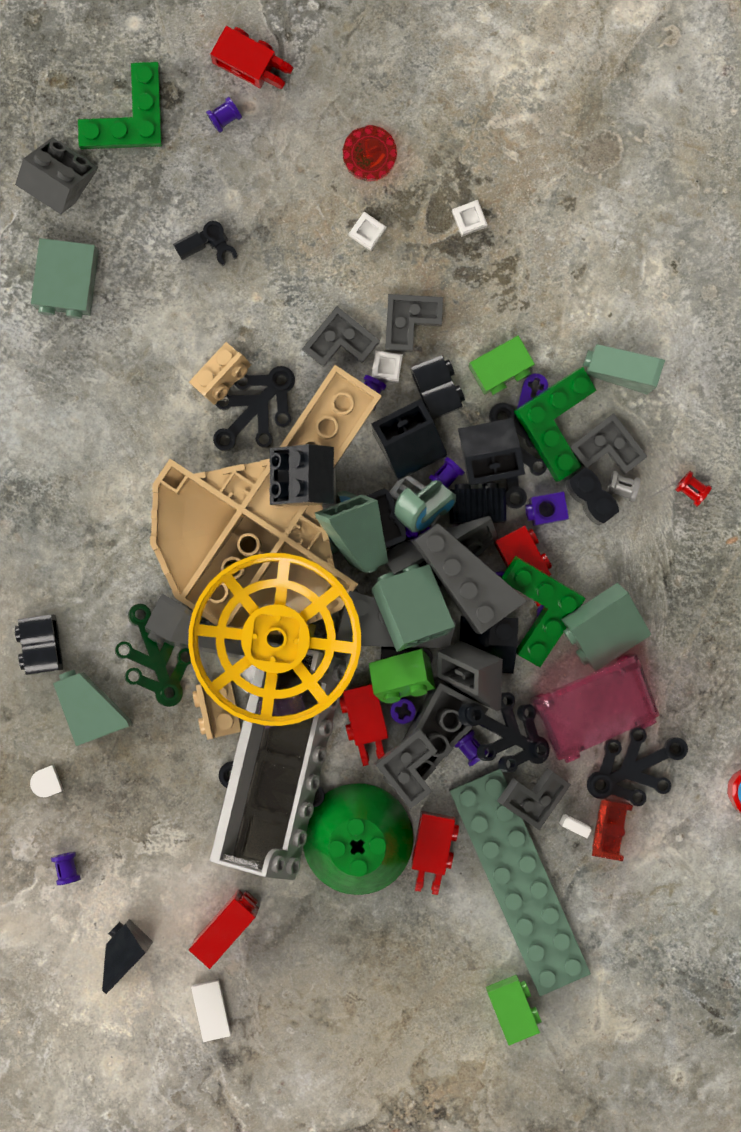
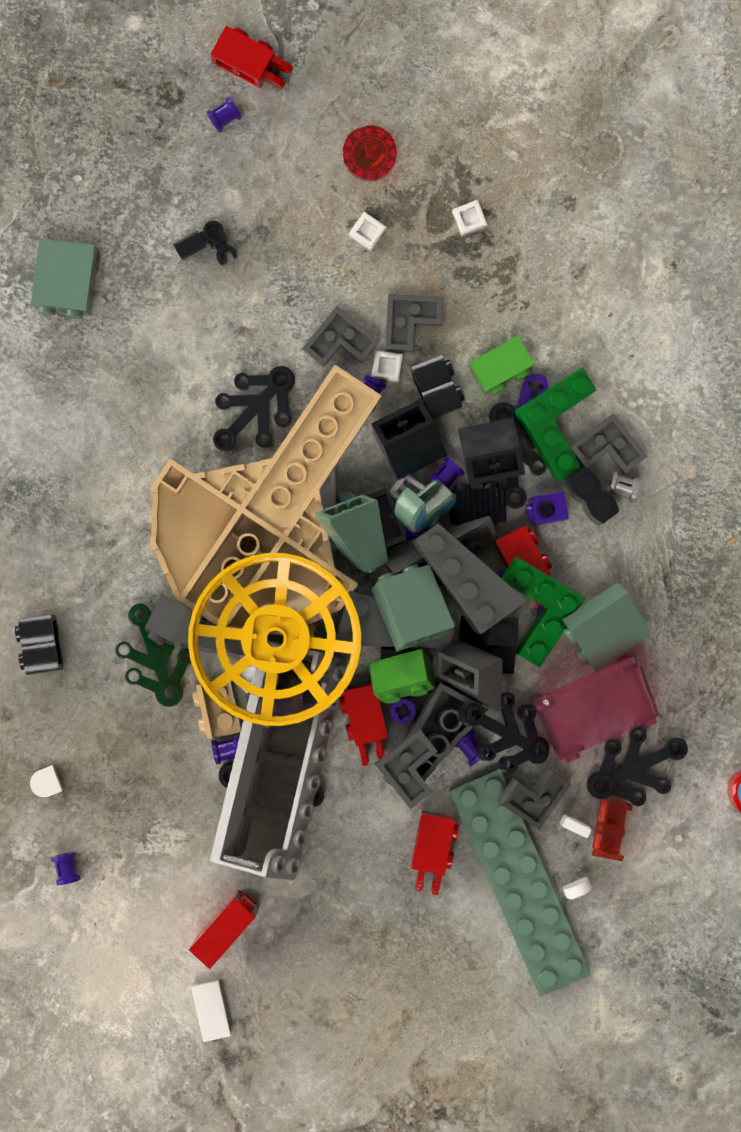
(55, 175): dark grey slope -> none
(88, 708): sand green slope -> none
(123, 952): black slope -> none
(129, 132): green plate -> none
(220, 373): tan bracket -> none
(224, 749): none -> dark purple bush
(302, 475): black slope -> none
(355, 814): green cone -> none
(513, 1010): bright green brick -> none
(577, 888): none -> white tile
(624, 368): sand green slope -> none
(697, 497): red bush -> none

